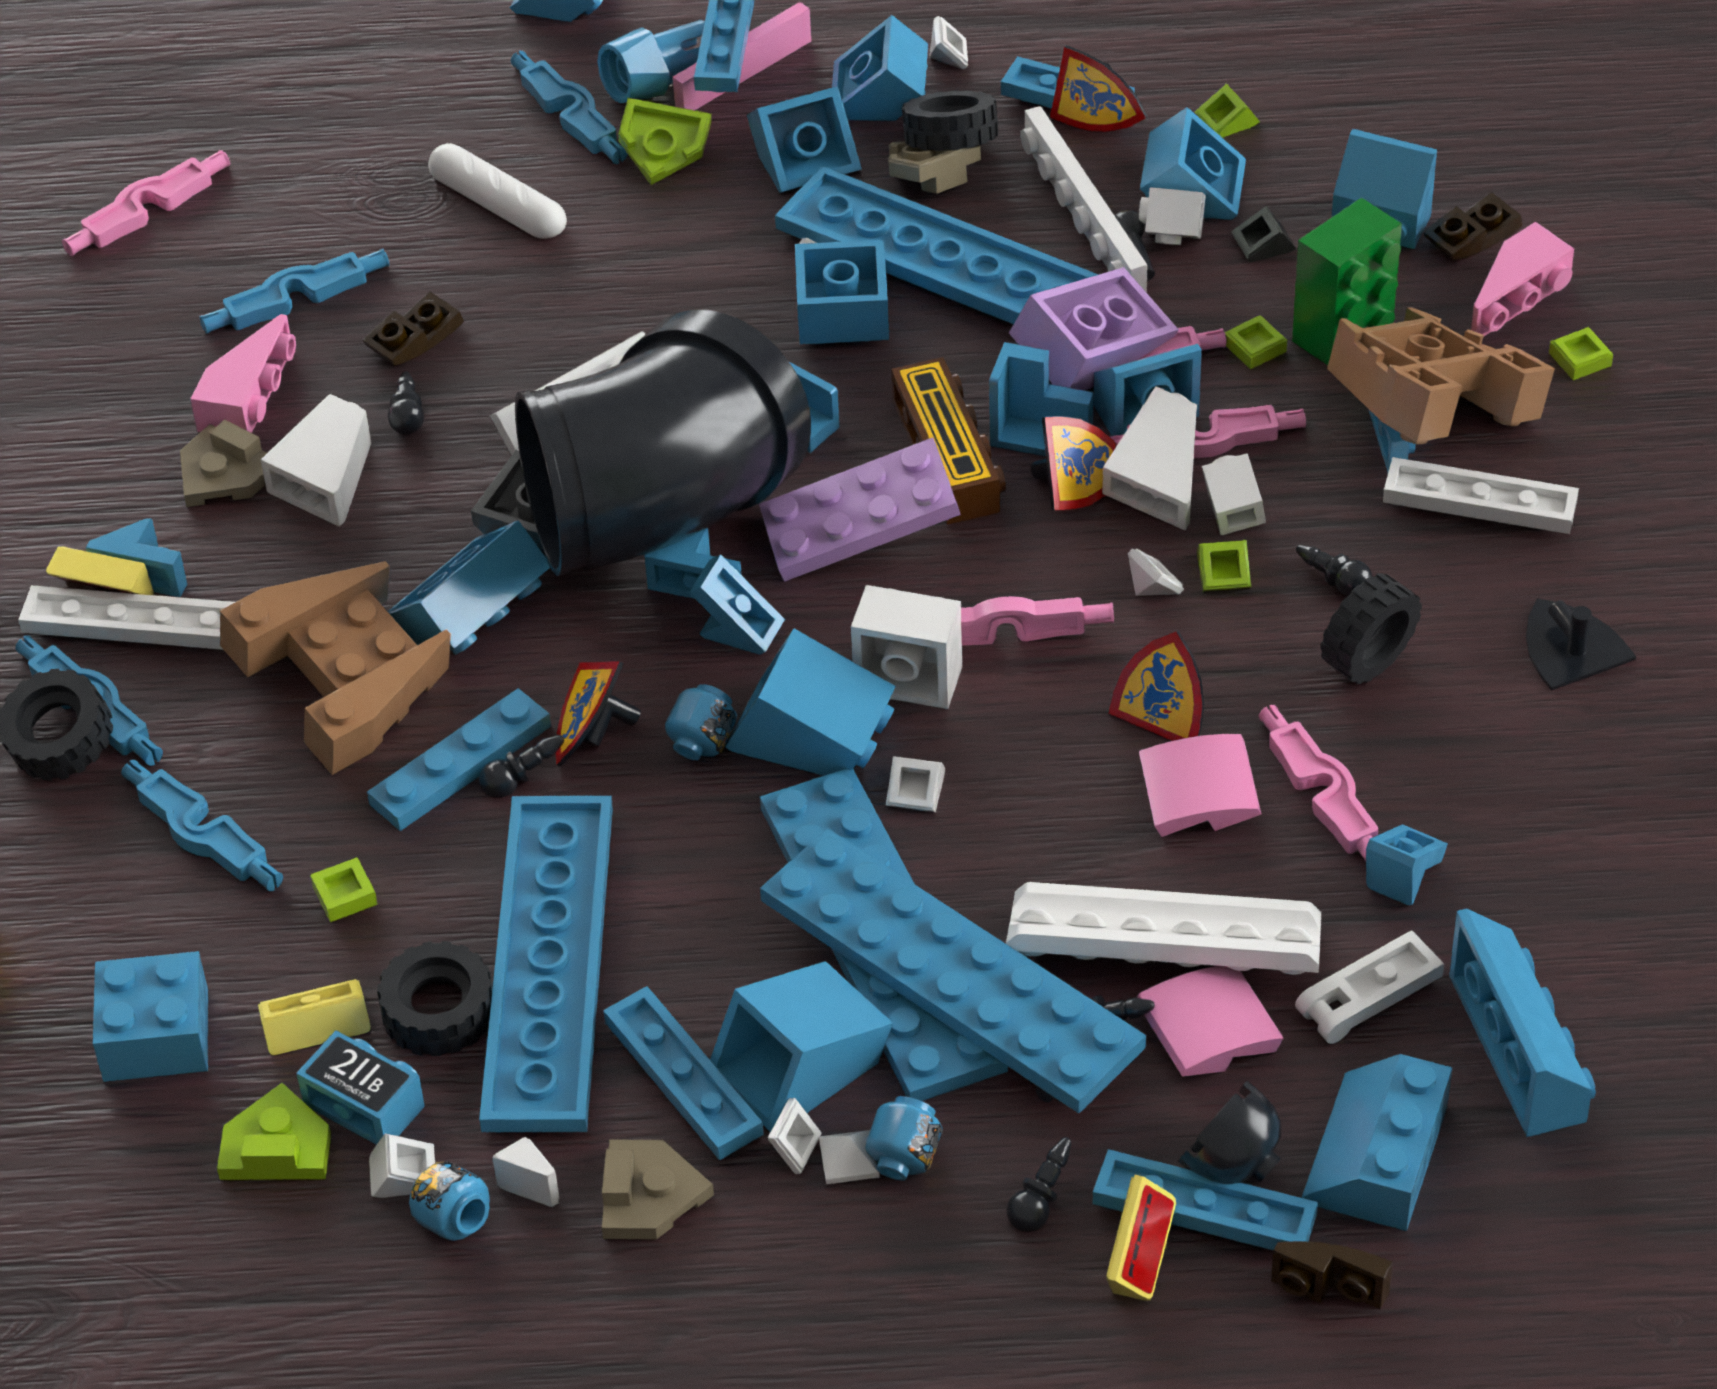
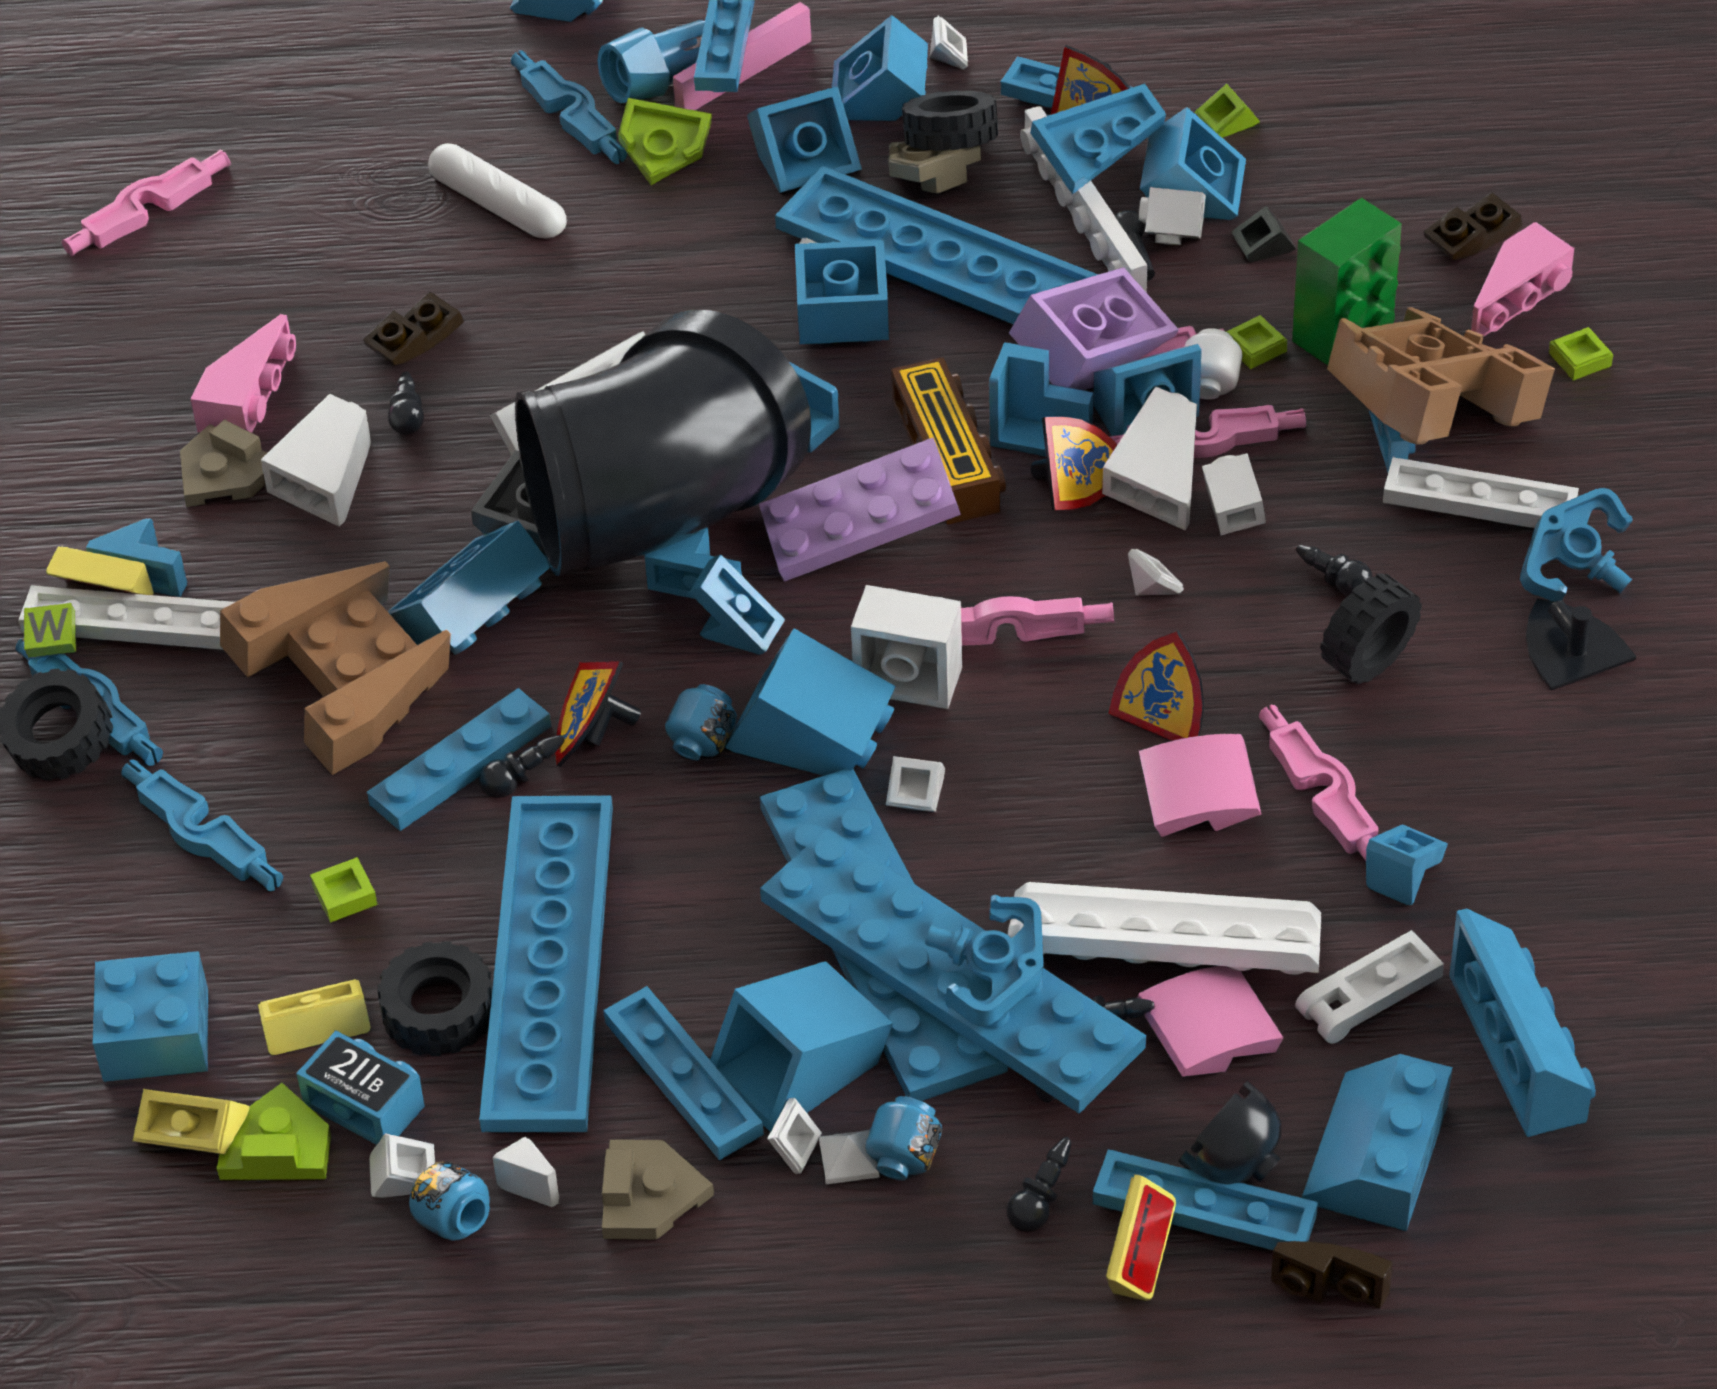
(49, 630): none -> lime tile
(188, 1121): none -> light yellow slope
(273, 298): dark azure piece -> none
(1008, 963): none -> dark azure piece
(1097, 133): none -> dark azure wing
(1219, 362): none -> white head
(1224, 565): lime slope -> none
(1391, 177): dark azure slope -> none
(1567, 537): none -> dark azure piece

